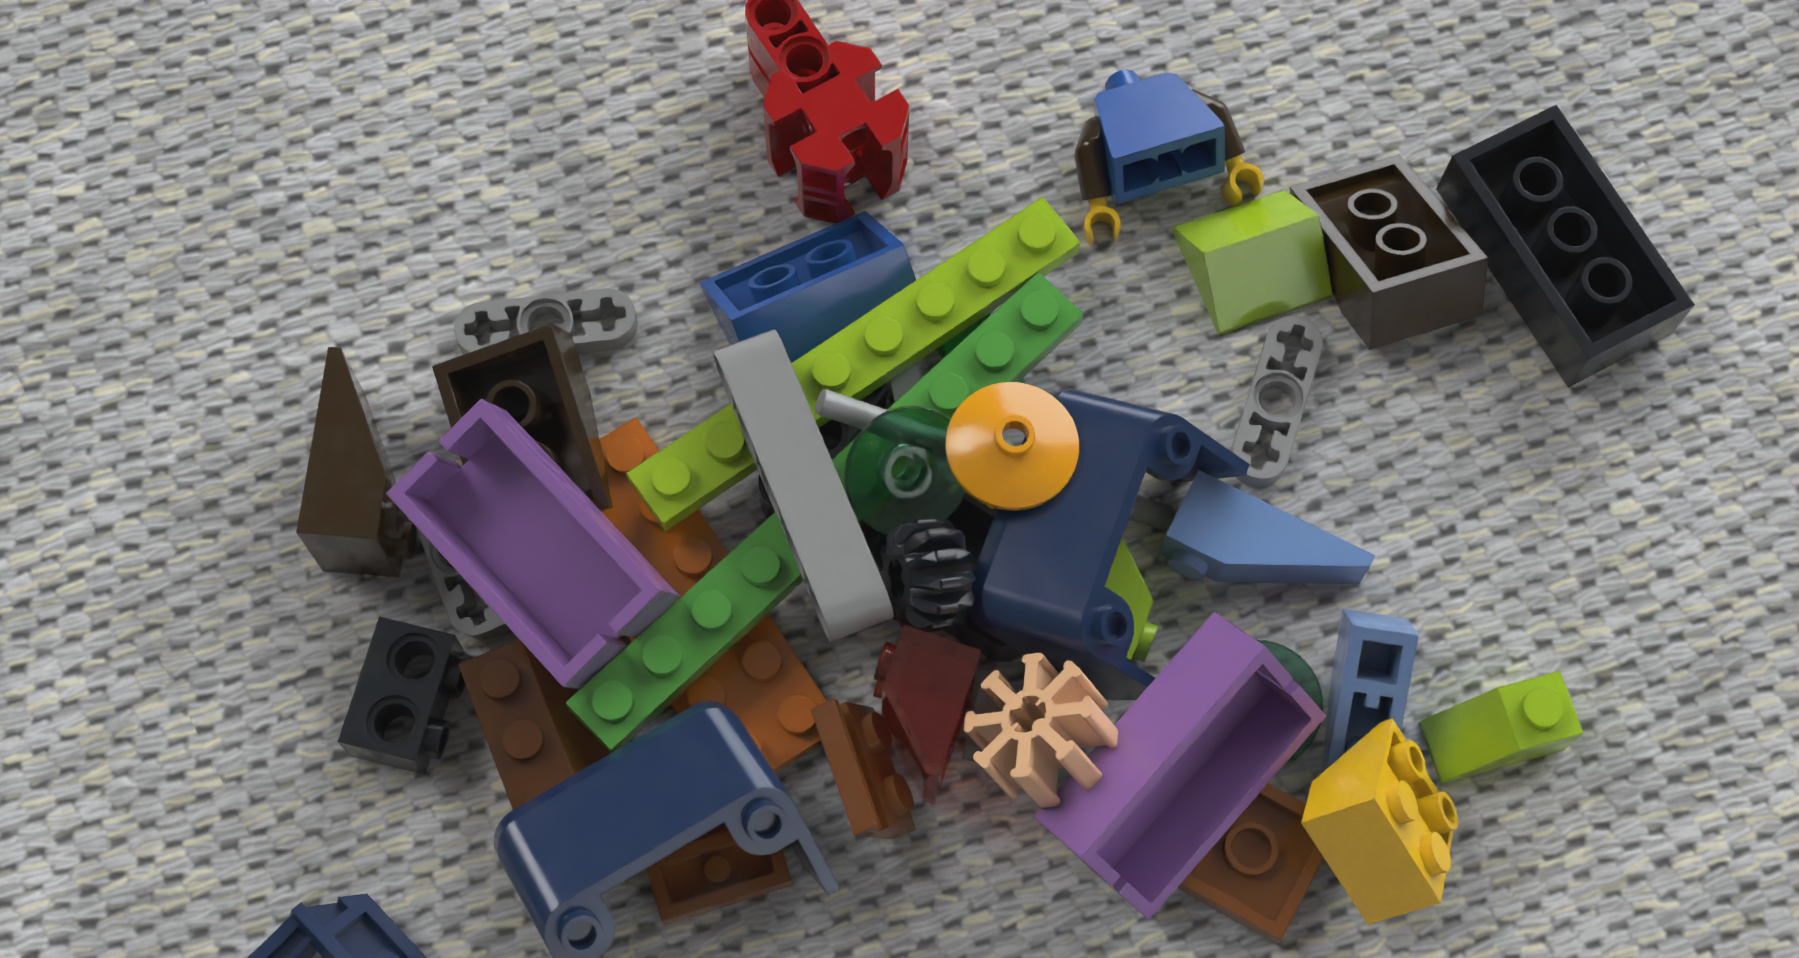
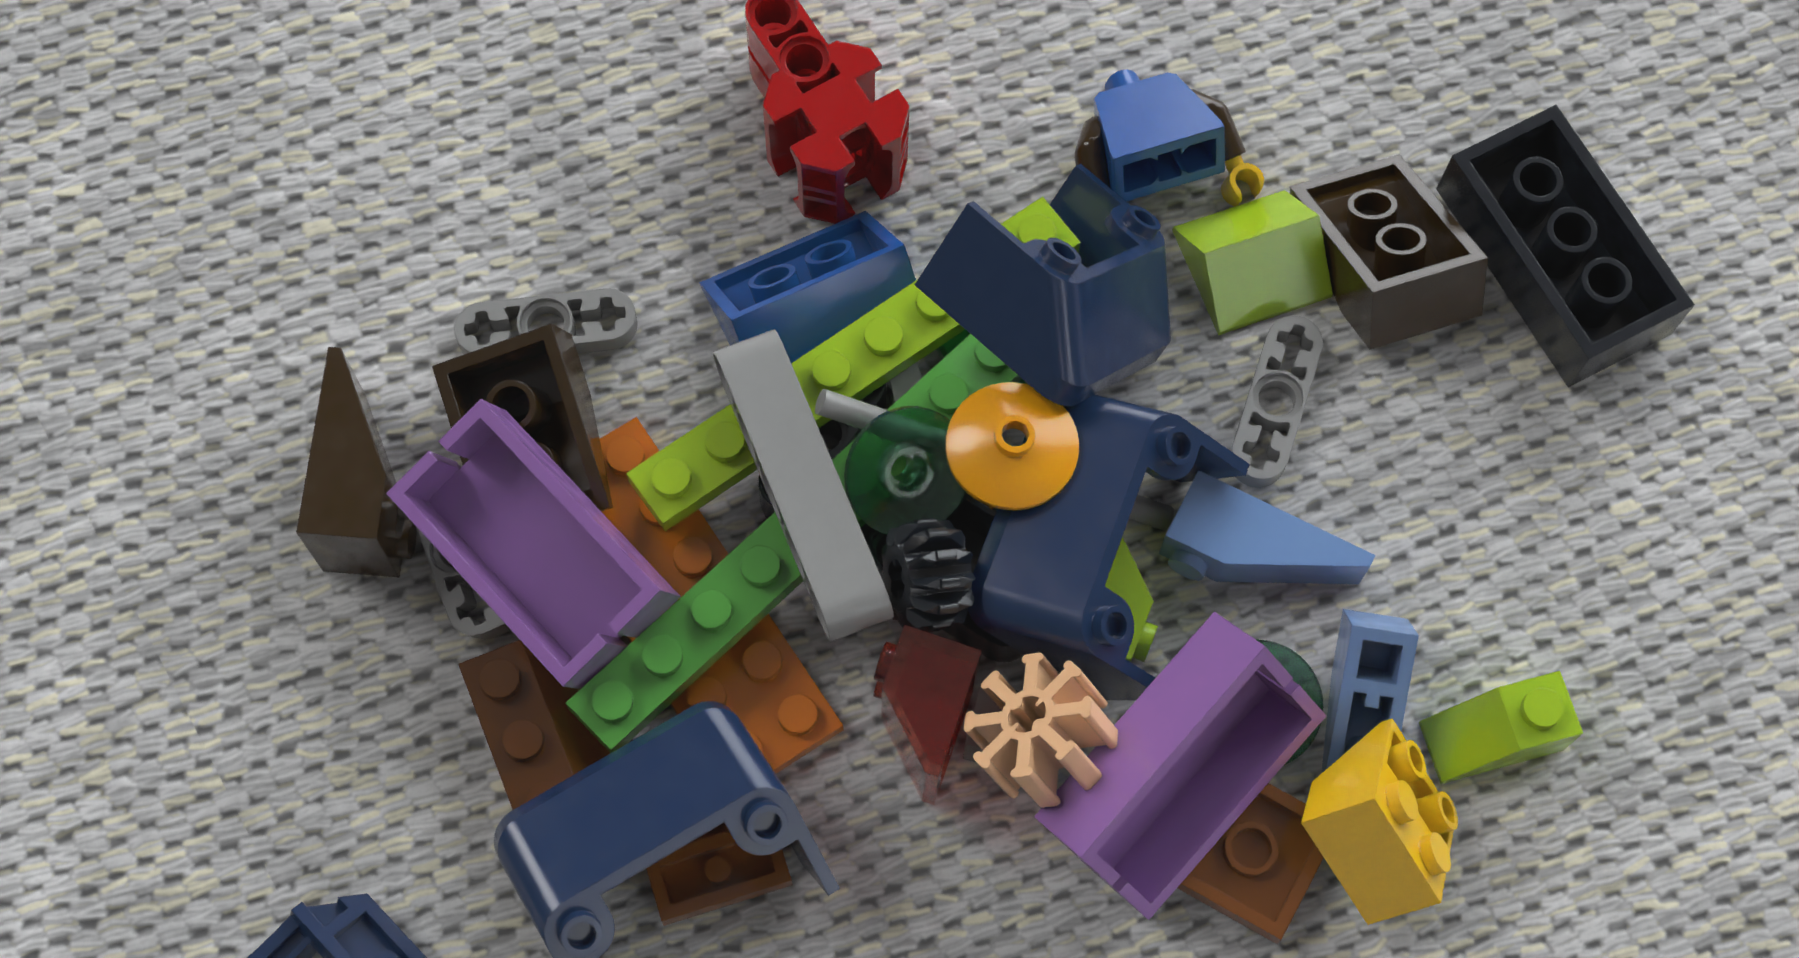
(386, 694): black brick -> none
(859, 758): dark orange plate -> none
(1056, 313): none -> dark blue windscreen

